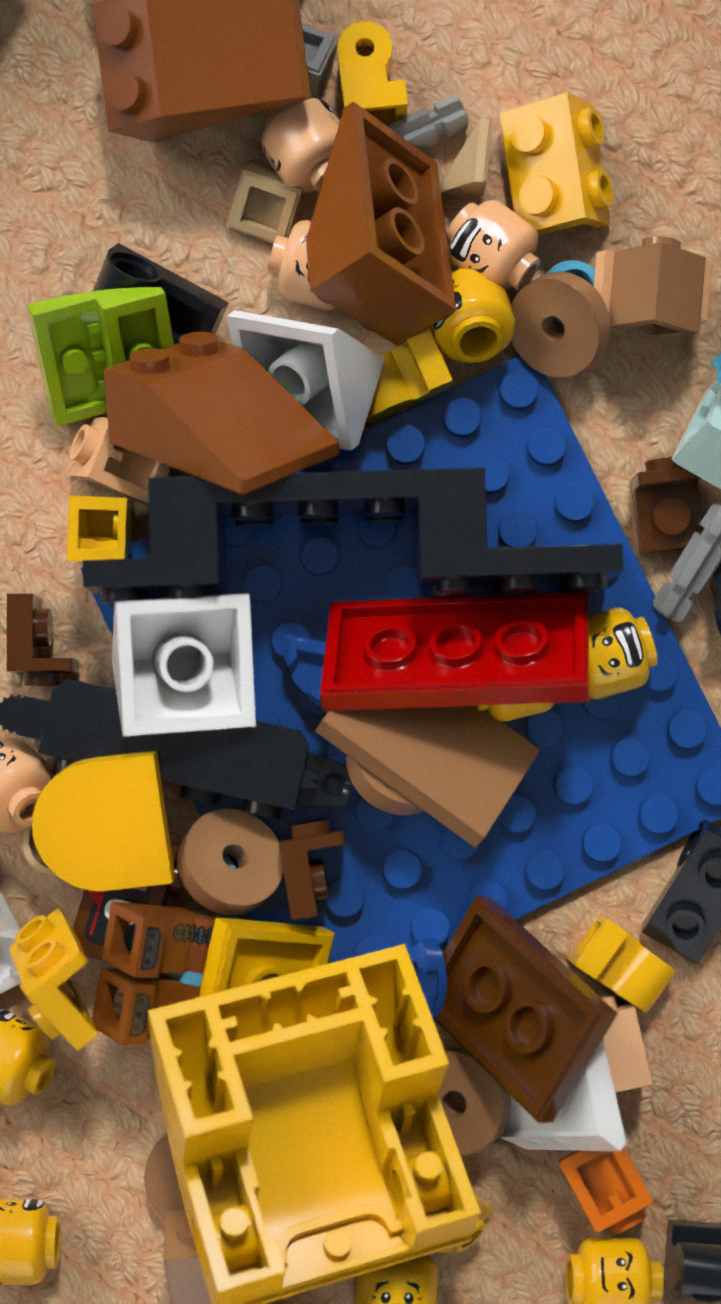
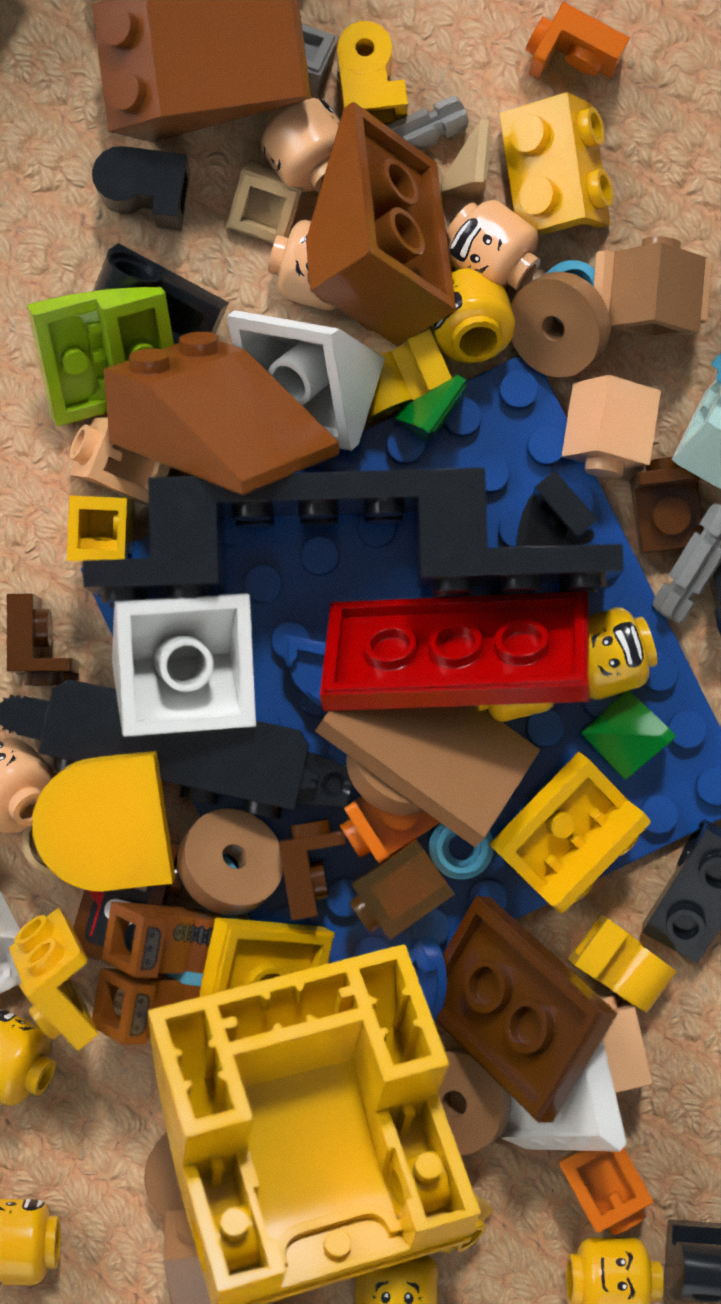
(144, 179): none -> black leg
(380, 831): none -> orange bracket
(399, 891): none -> clear orange brick
(430, 411): none -> green slope
(458, 868): none -> medium azure plate
(555, 516): none -> black tile
(570, 833): none -> yellow bracket
(584, 40): none -> orange bracket
(611, 425): none -> light nougat brick
(627, 734): none -> green slope

